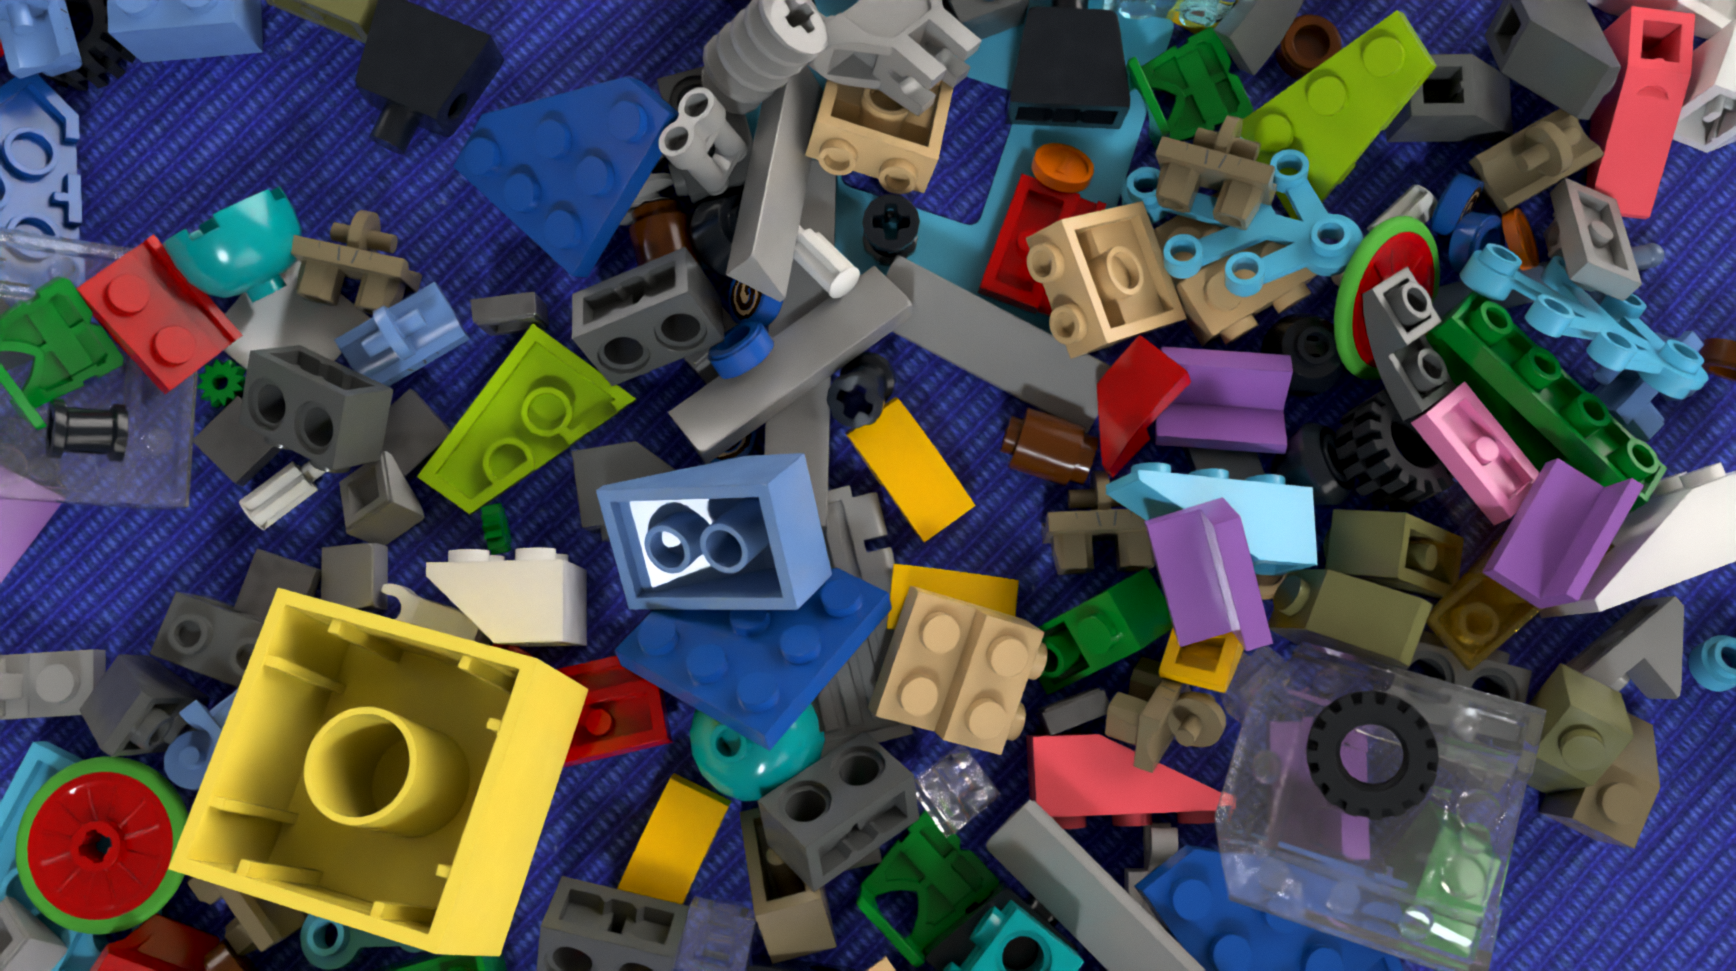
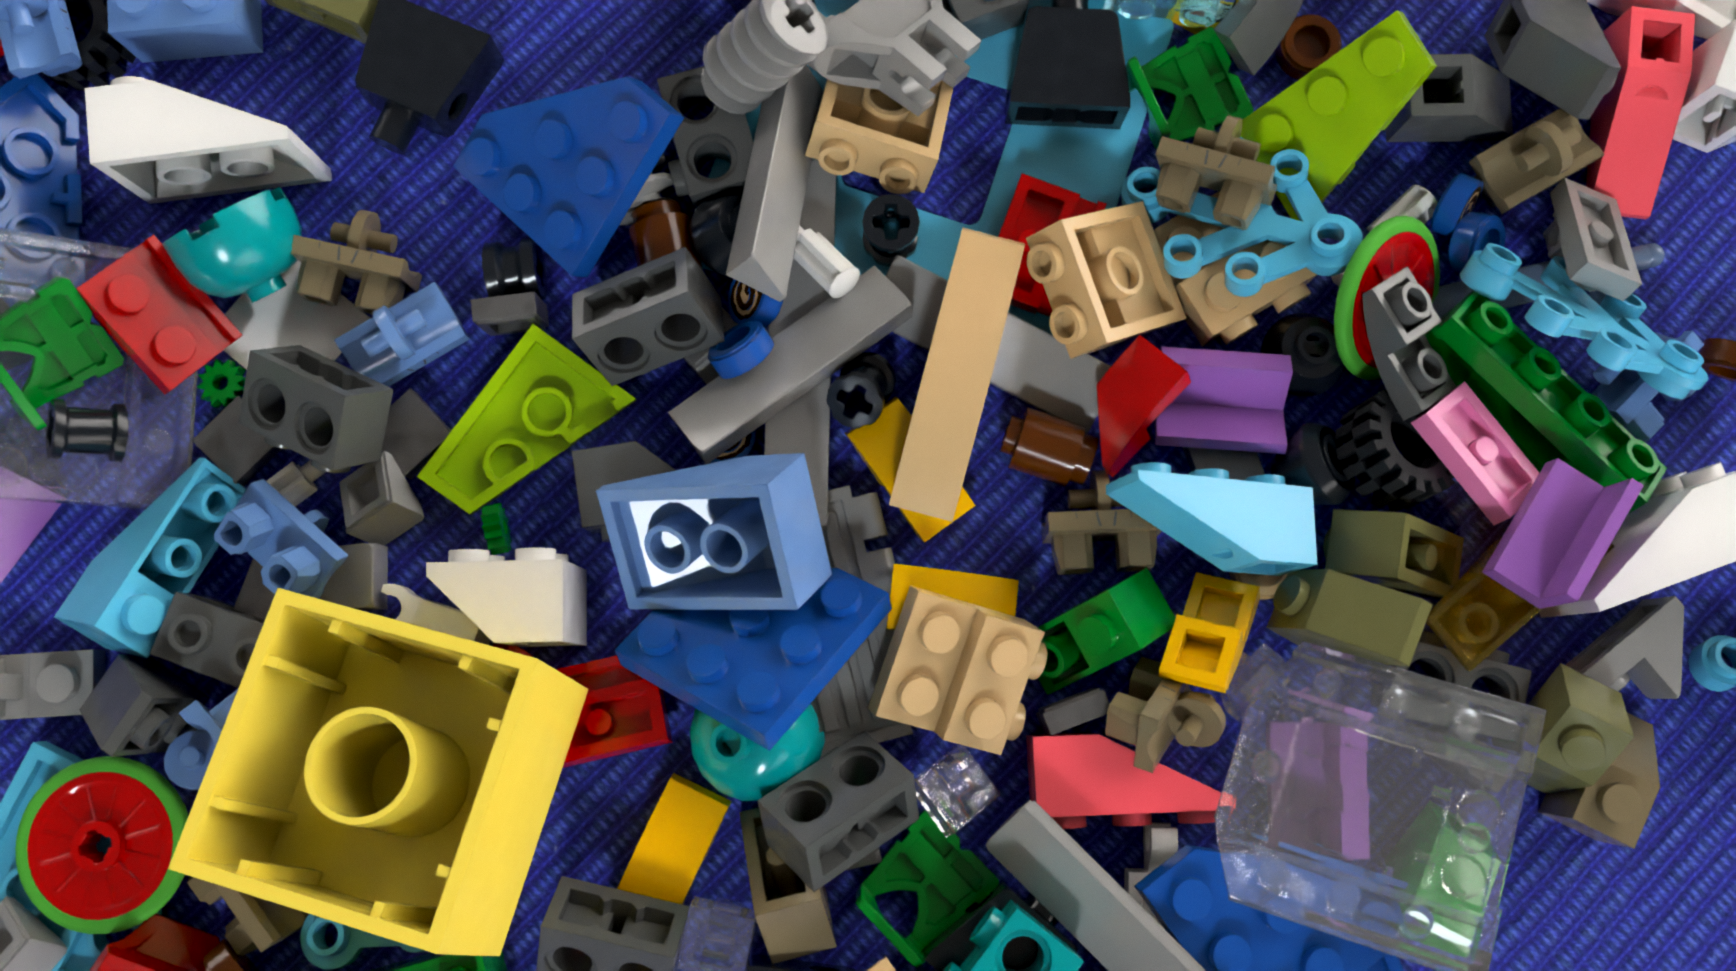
(160, 553): none -> medium azure slope
(188, 146): none -> white slope
(281, 540): none -> medium blue hips
(514, 269): none -> black wheel
(692, 135): light grey piece -> none
(957, 374): none -> tan slope
(1062, 167): orange piece -> none
(1208, 575): medium lavender panel -> none
(1363, 798): black tyre -> none
(1520, 238): orange piece -> none

